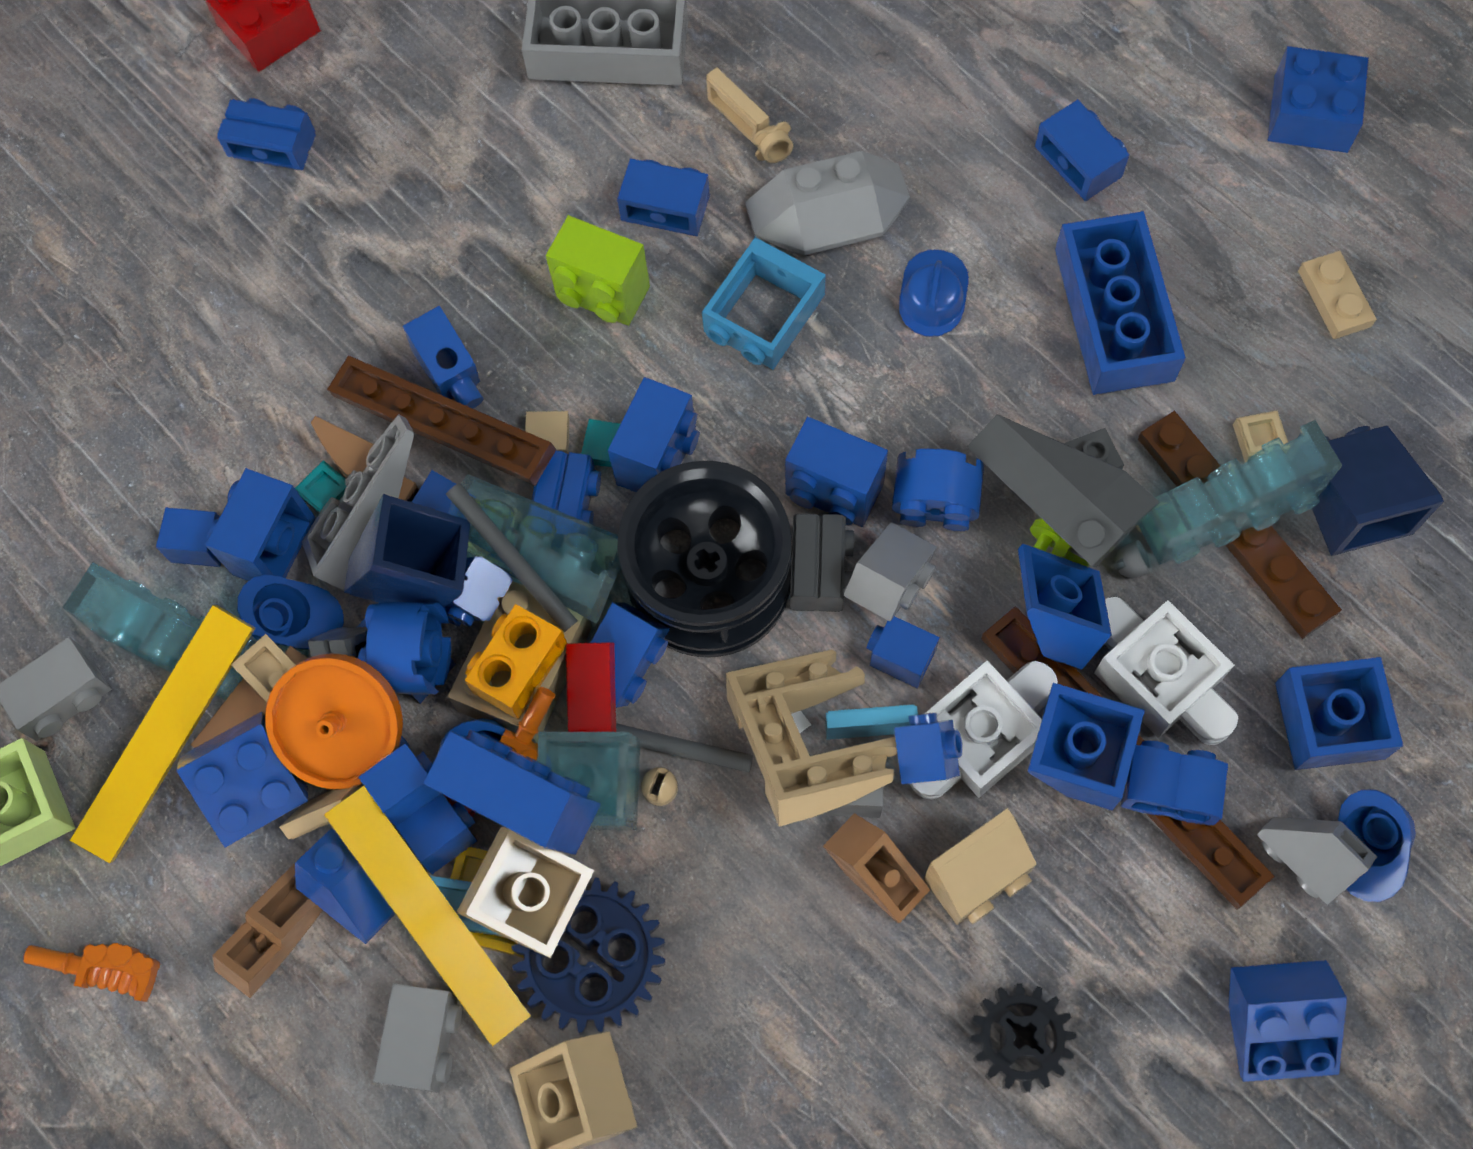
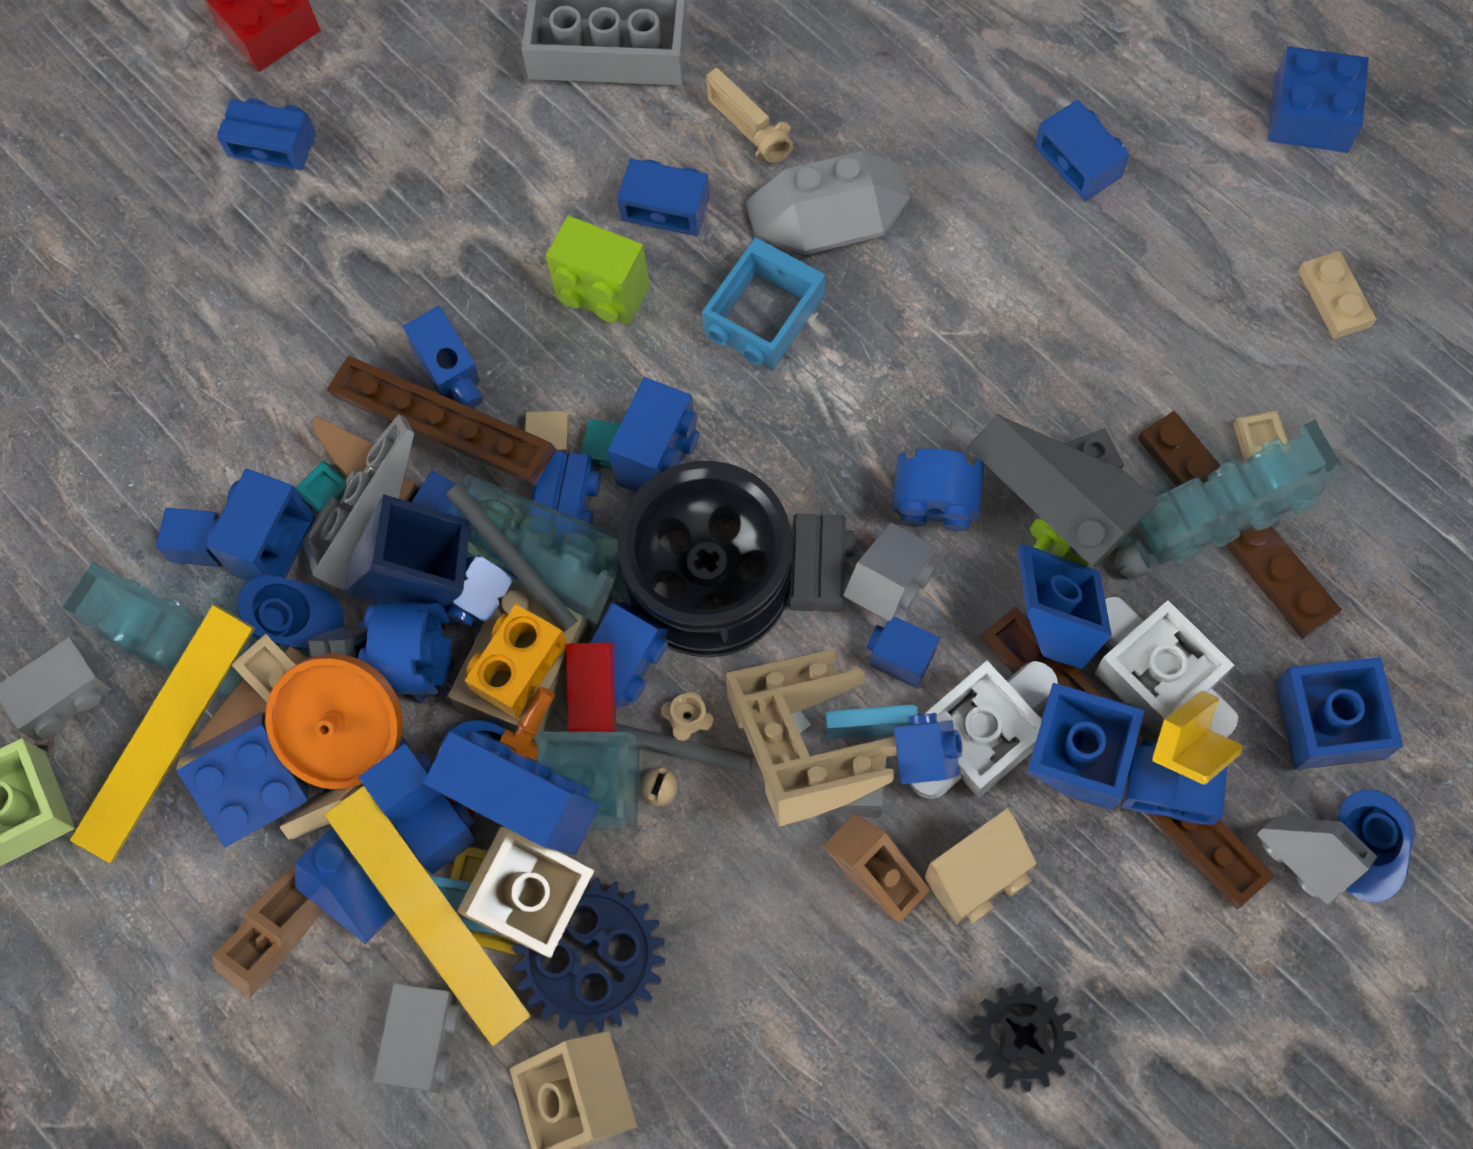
(102, 965): orange piece -> none
(687, 703): none -> tan plate
(834, 472): blue brick -> none
(933, 293): blue piece -> none
(1119, 303): blue brick -> none
(1190, 745): none -> yellow panel
(1287, 1020): blue slope -> none
(1375, 493): dark blue slope -> none

